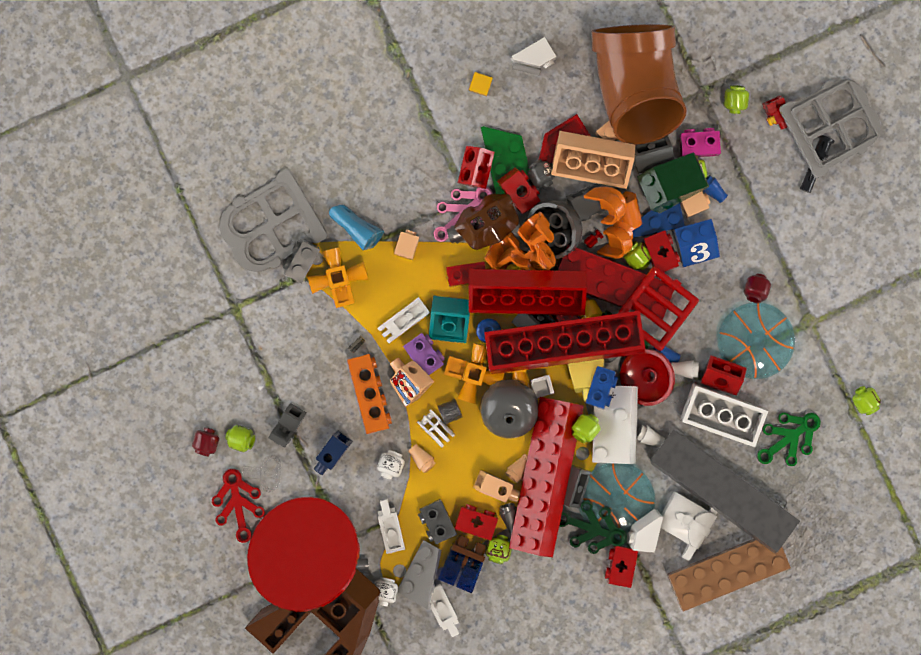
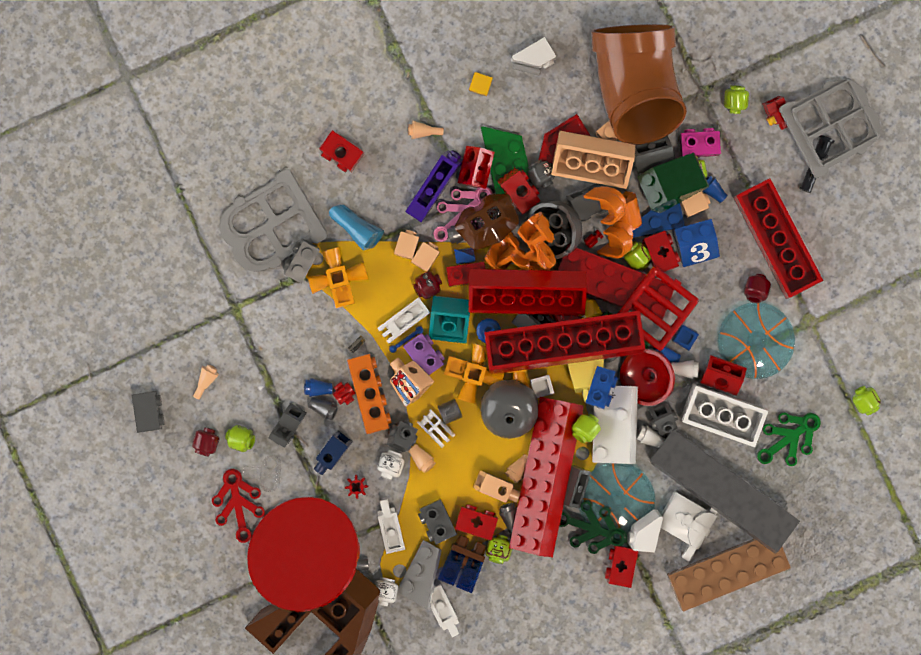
(147, 411): none -> dark grey brick
(207, 376): none -> light nougat cone
(316, 387): none -> blue cone
(323, 408): none -> flat silver cone
(333, 143): none -> red brick
(344, 393): none -> red gear
(357, 492): none -> red gear
(402, 436): none -> dark grey brick
(419, 130): none -> light nougat cone
(419, 330): none -> blue hinge
(426, 256): none -> light nougat brick
(427, 285): none -> dark red head
(434, 185): none -> dark purple slope
(464, 256): none -> blue slope
(663, 418): none -> dark grey brick
(685, 337): none -> blue tile
(778, 238): none -> red brick

